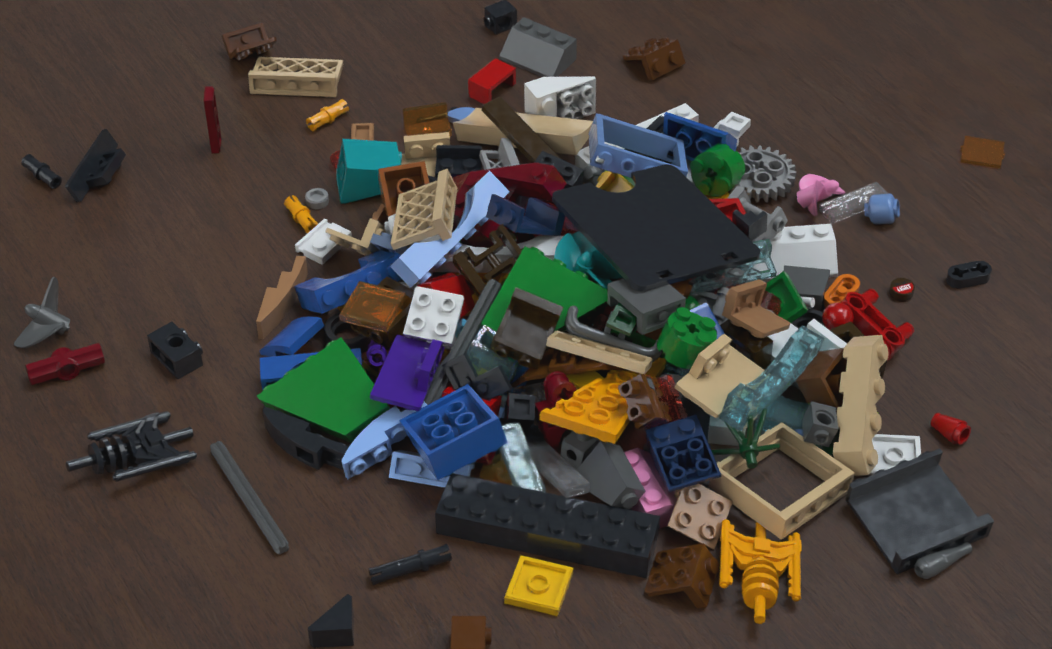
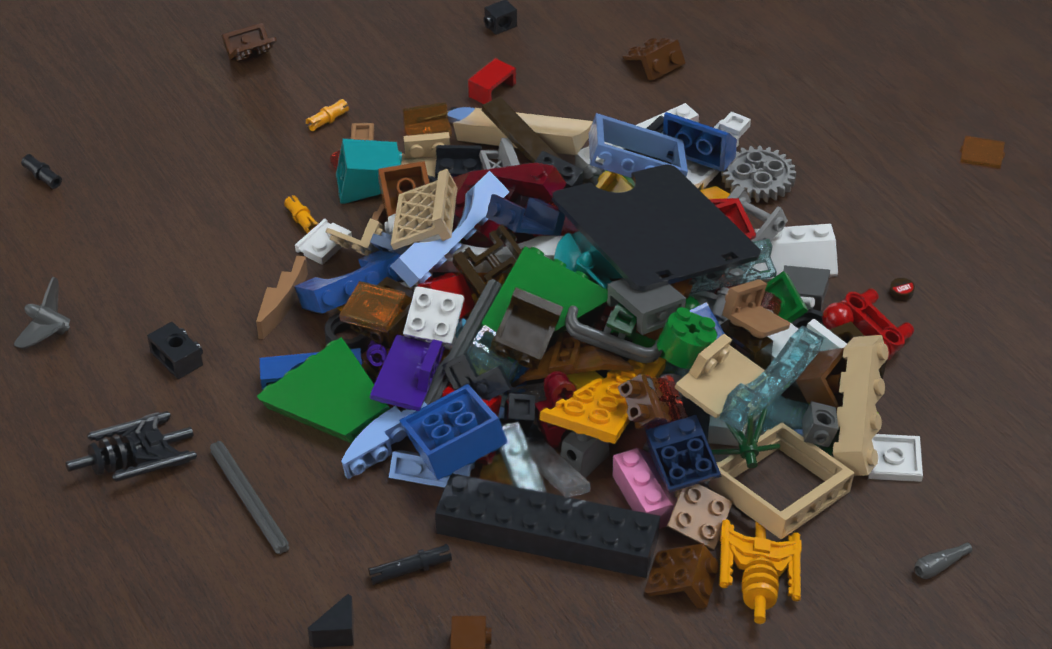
(65, 363): dark red piece -> none
(96, 166): black bracket -> none
(212, 119): dark red tile -> none
(288, 82): tan fence -> none
(293, 336): blue slope -> none
(297, 440): black slope -> none
(317, 198): light grey tile -> none
(538, 585): yellow tile -> none
(539, 49): dark grey slope -> none
(561, 97): white slope -> none
(599, 352): tan tile -> none
(612, 476): dark grey slope -> none
(717, 170): green brick -> none
(750, 224): black panel -> none
(814, 189): bright pink piece -> none
(840, 288): orange plate -> none
(849, 203): clear tile -> none
(882, 209): medium blue head -> none
(914, 511): black panel -> none
(951, 428): red cone -> none
(968, 274): black beam -> none

